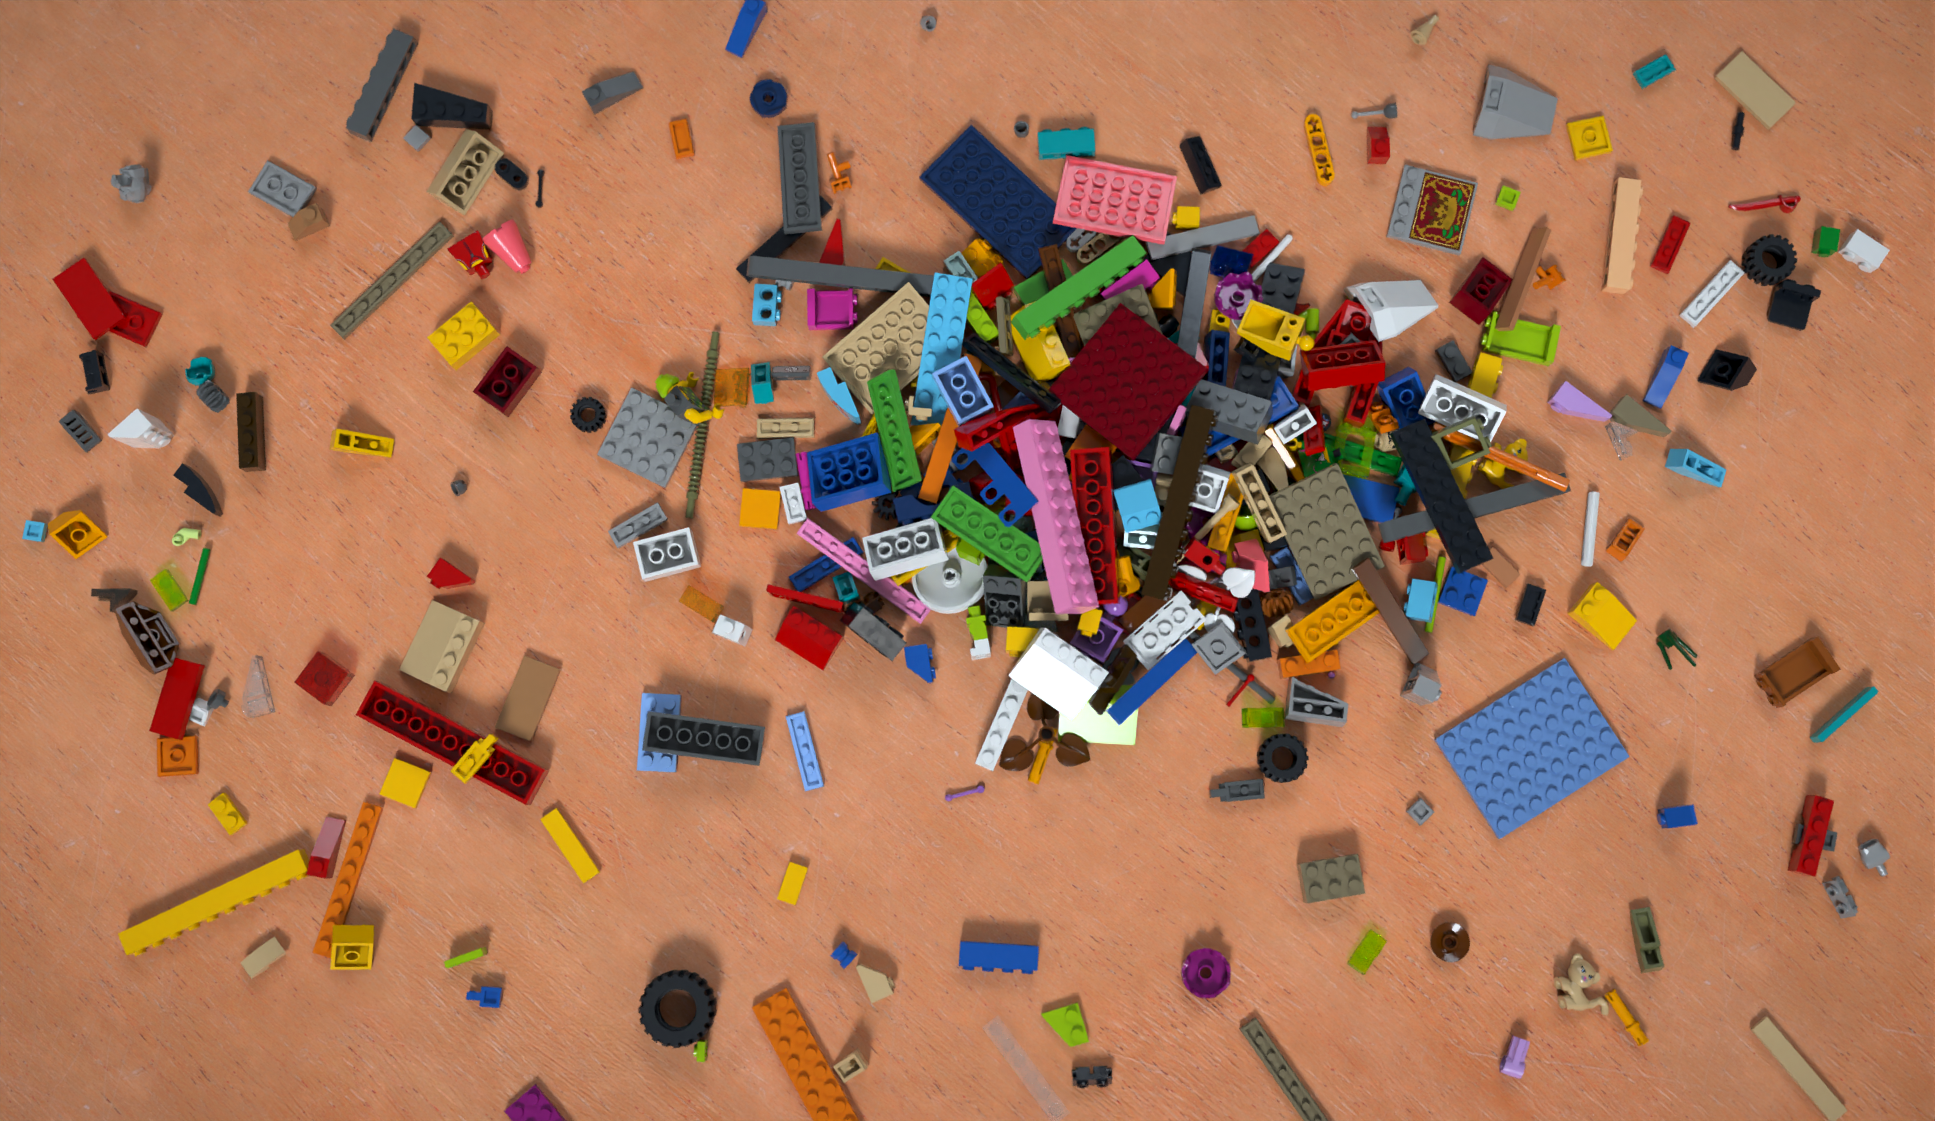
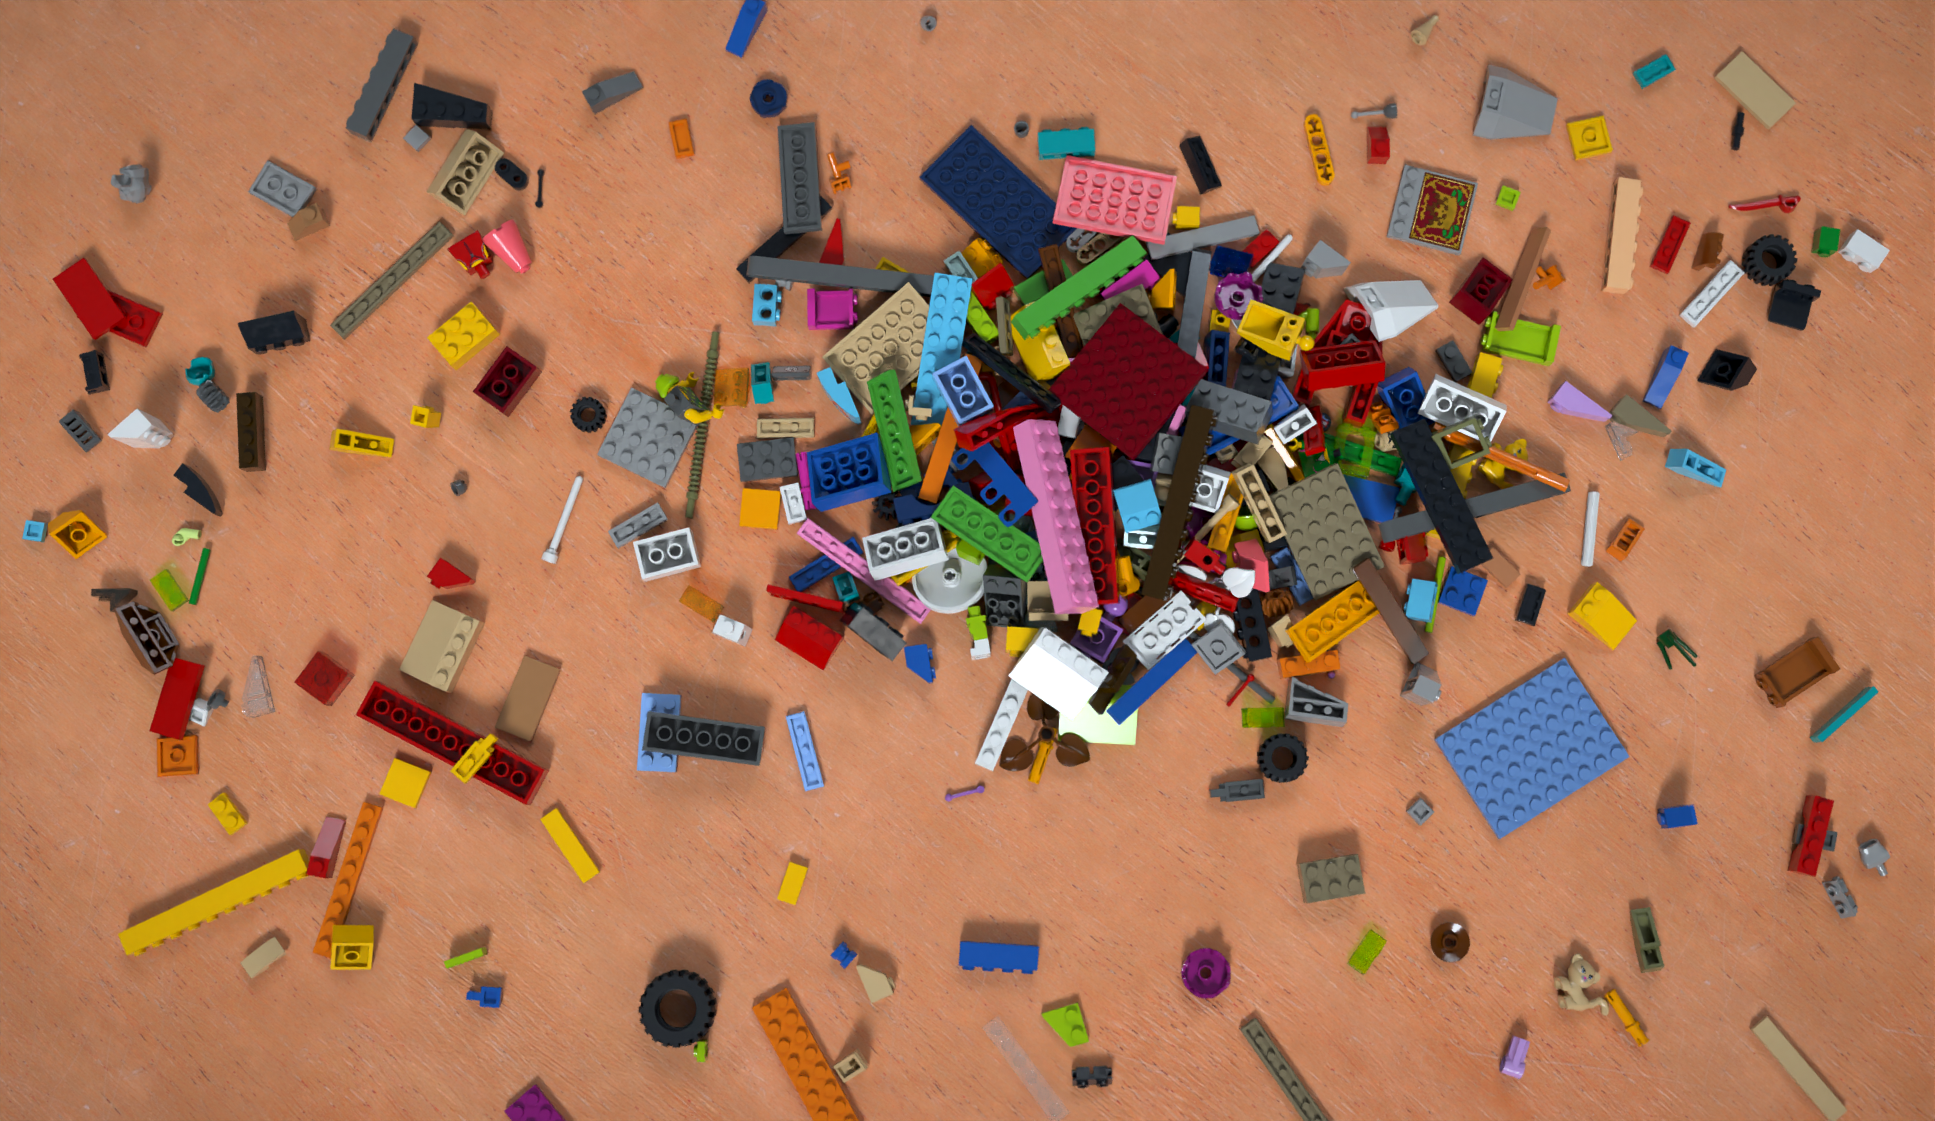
(274, 332): none -> black slope
(425, 417): none -> yellow brick
(551, 554): none -> white piece
(1324, 262): none -> light grey slope
(1708, 251): none -> dark orange slope

